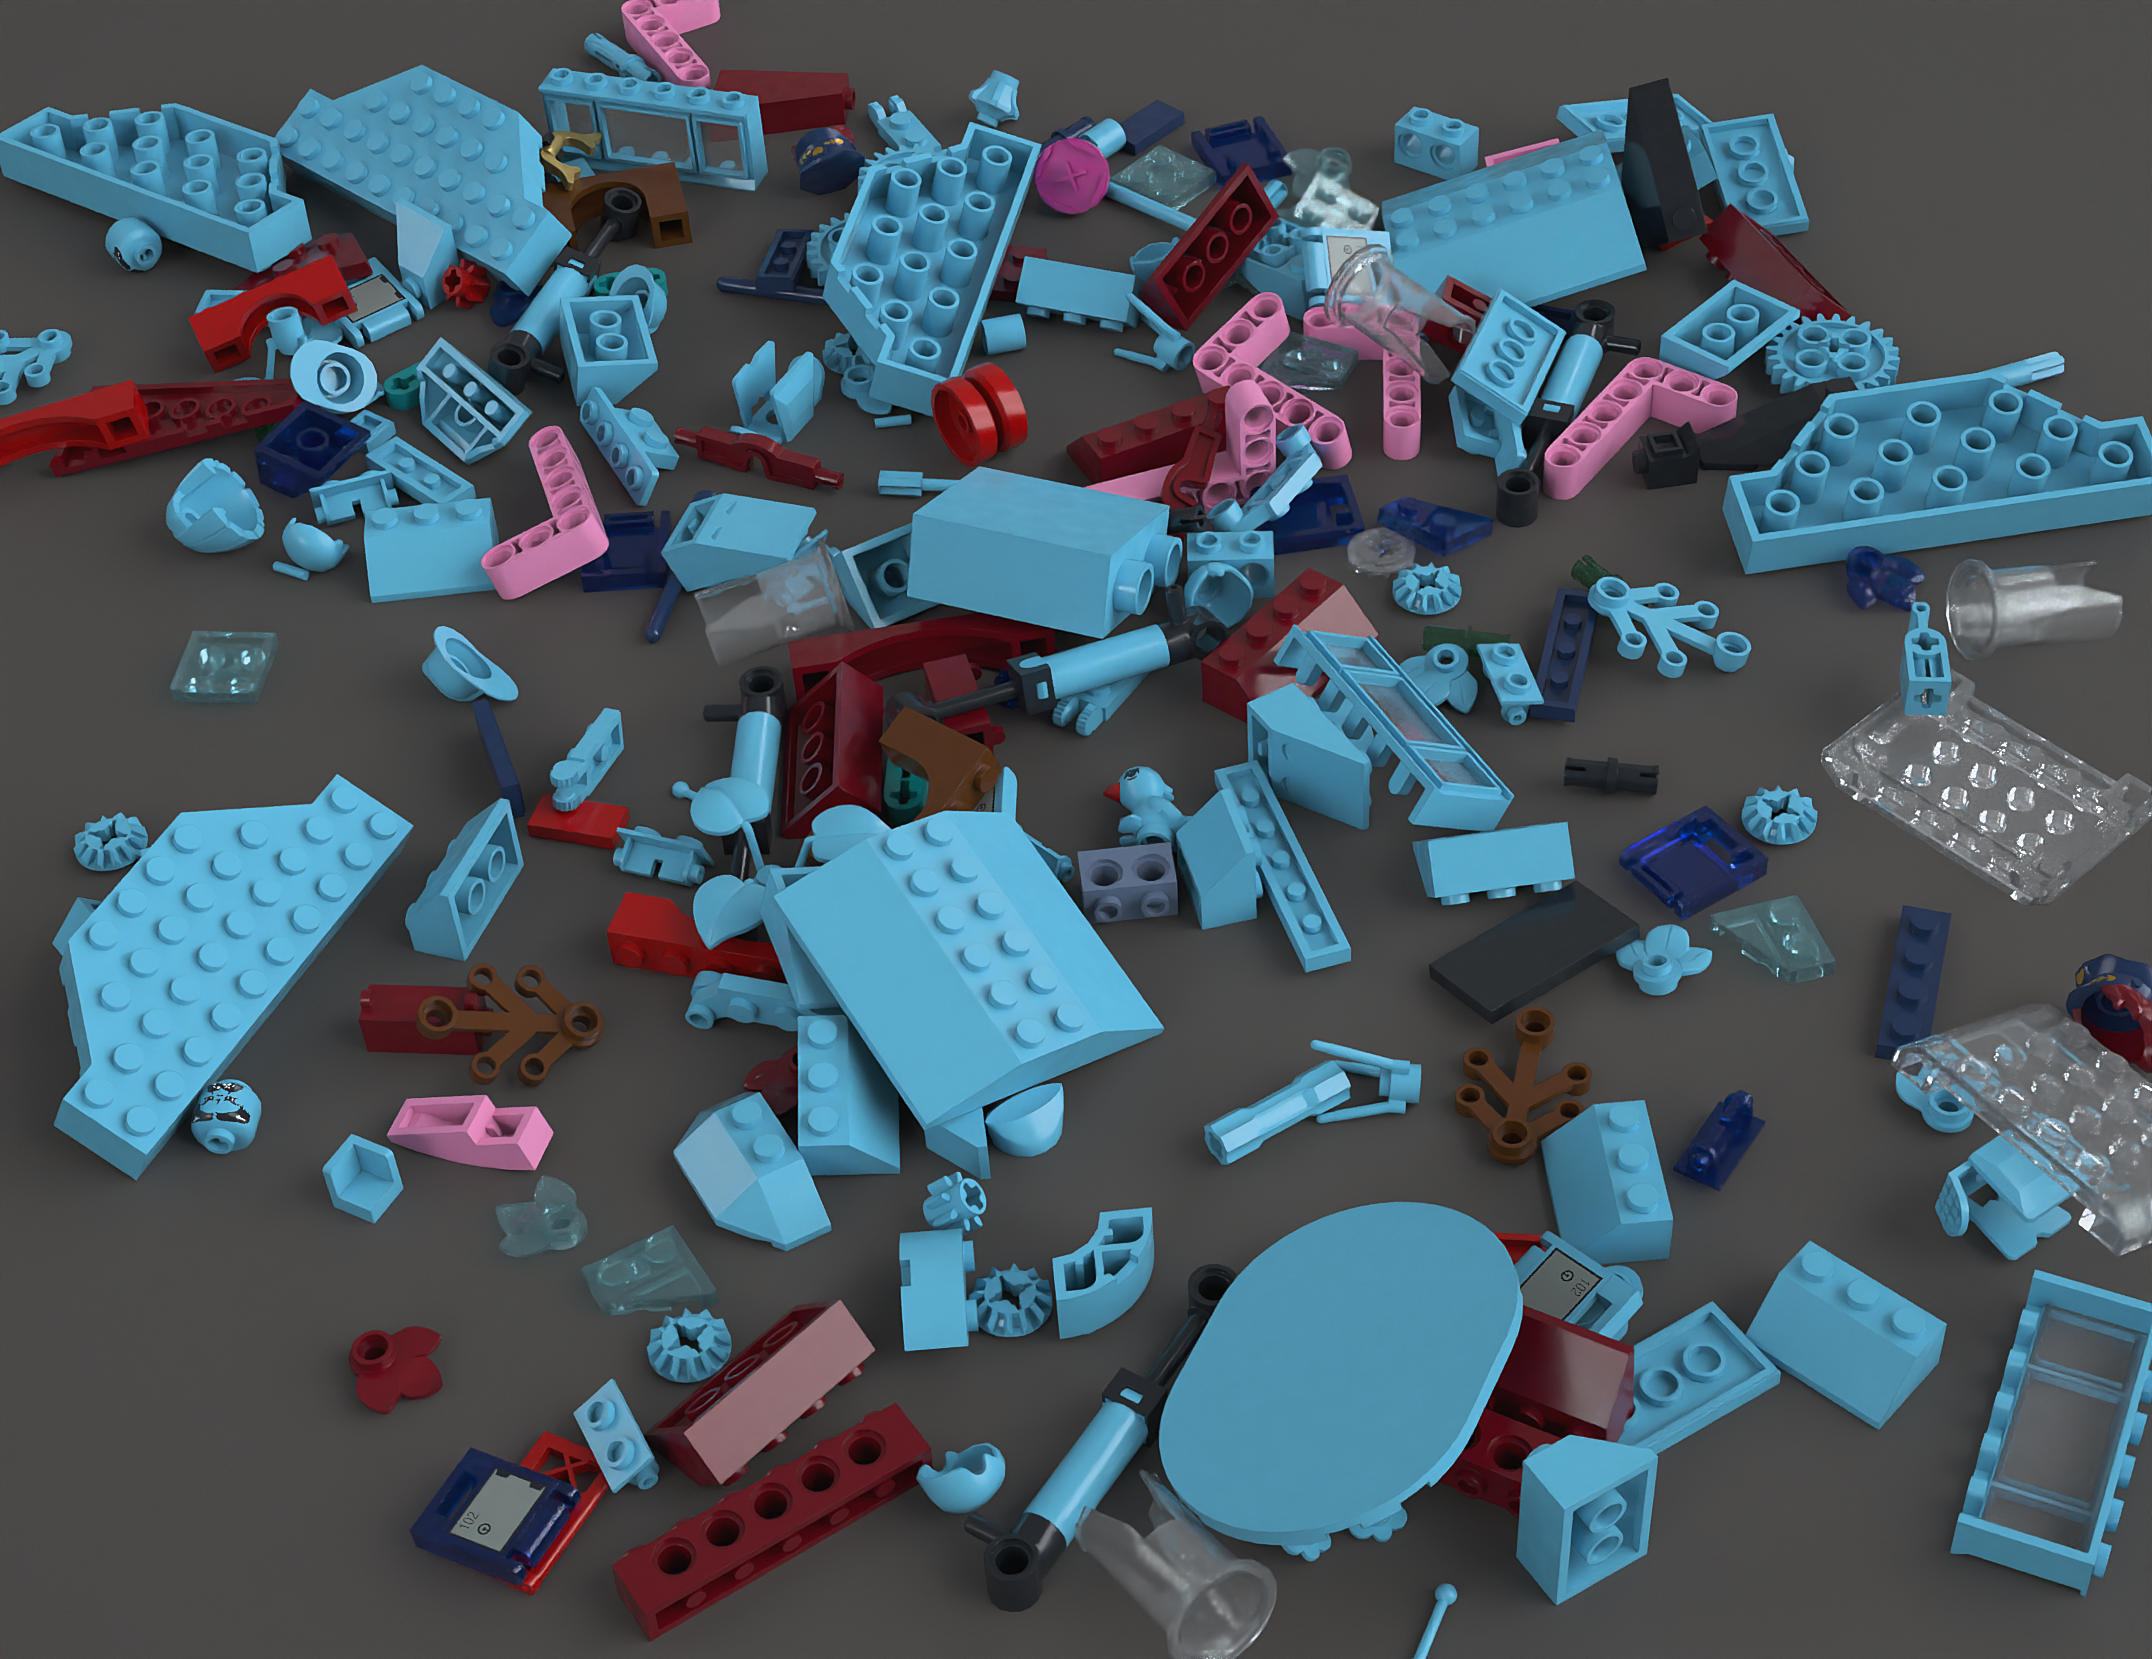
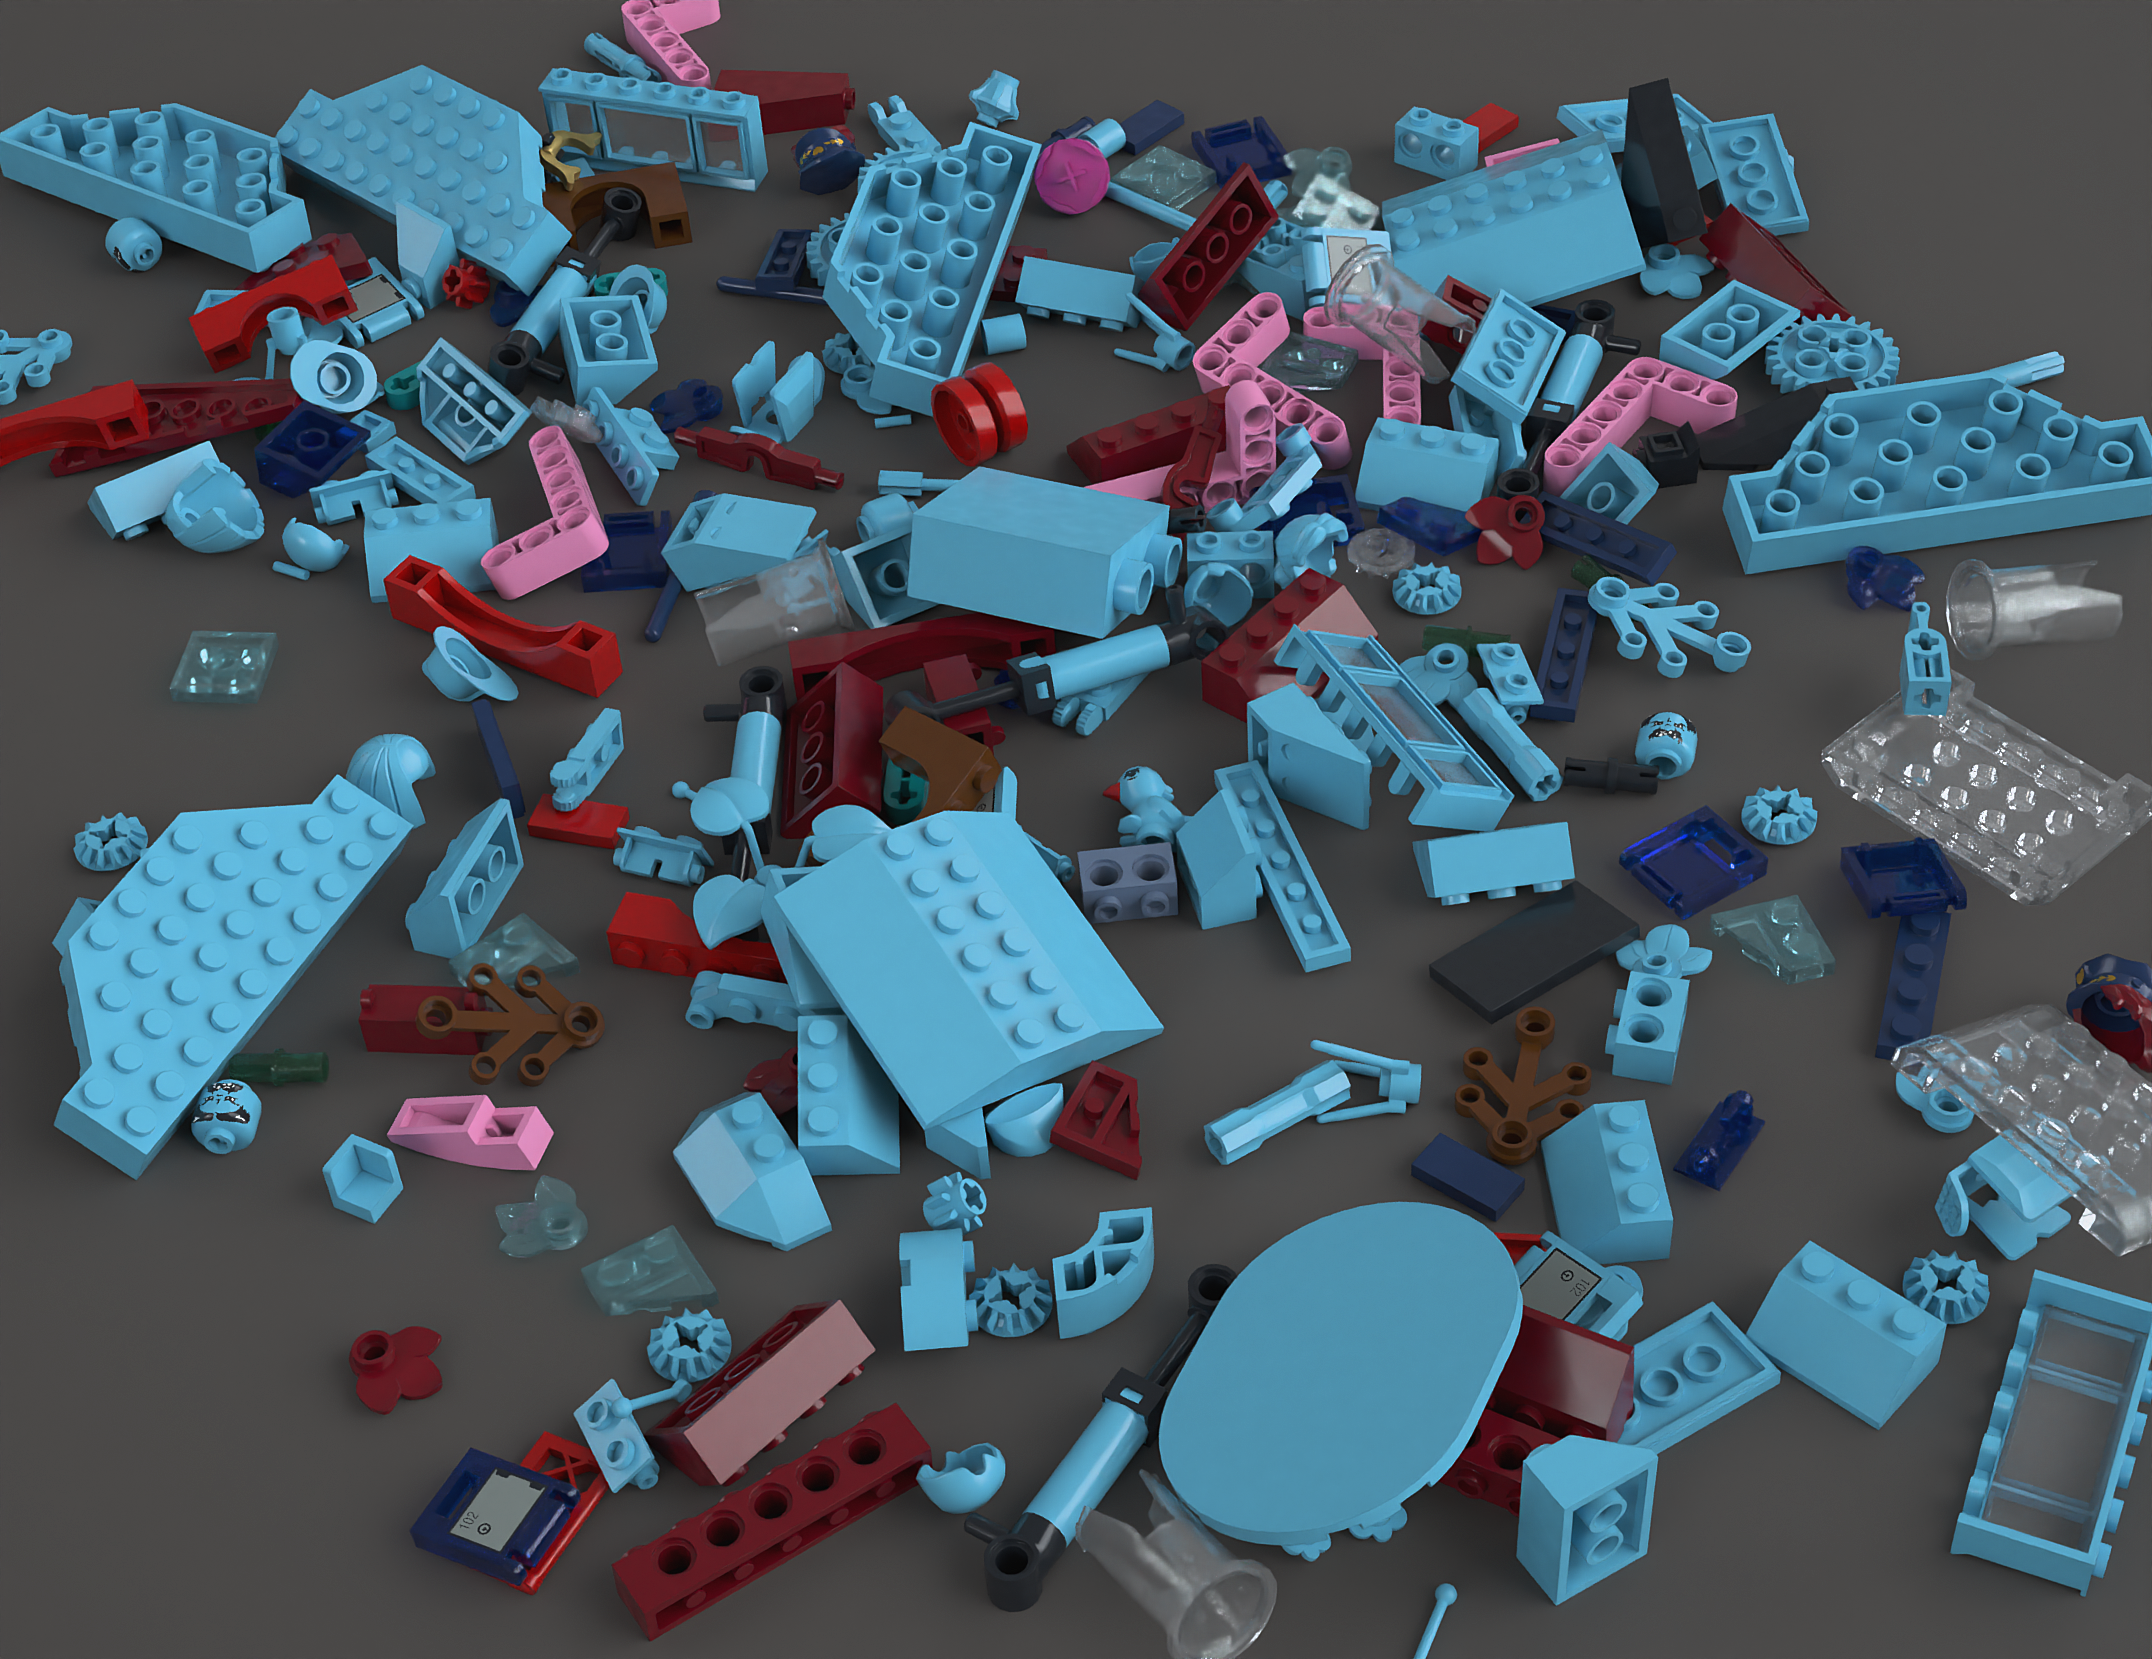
(142, 496): none -> medium azure slope
(279, 1067): none -> clear green axle
(386, 771): none -> medium azure hair
(511, 948): none -> clear light blue wing
(568, 654): none -> red arch
(573, 421): none -> clear slope
(623, 1406): none -> medium azure hinge
(687, 404): none -> clear blue plate
(884, 515): none -> medium azure head
(1102, 1120): none -> dark red wing
(1307, 544): none -> medium azure hair
(1425, 465): none -> medium azure slope
(1467, 1177): none -> dark blue tile
(1492, 124): none -> red tile
(1501, 532): none -> dark red plate
(1525, 761): none -> medium azure axle
(1604, 539): none -> dark blue plate
(1613, 485): none -> medium azure slope
(1649, 1027): none -> medium azure brick
(1667, 741): none -> medium azure head
(1673, 272): none -> medium azure plate
(1907, 890): none -> clear blue container
(1949, 1304): none -> medium azure gear

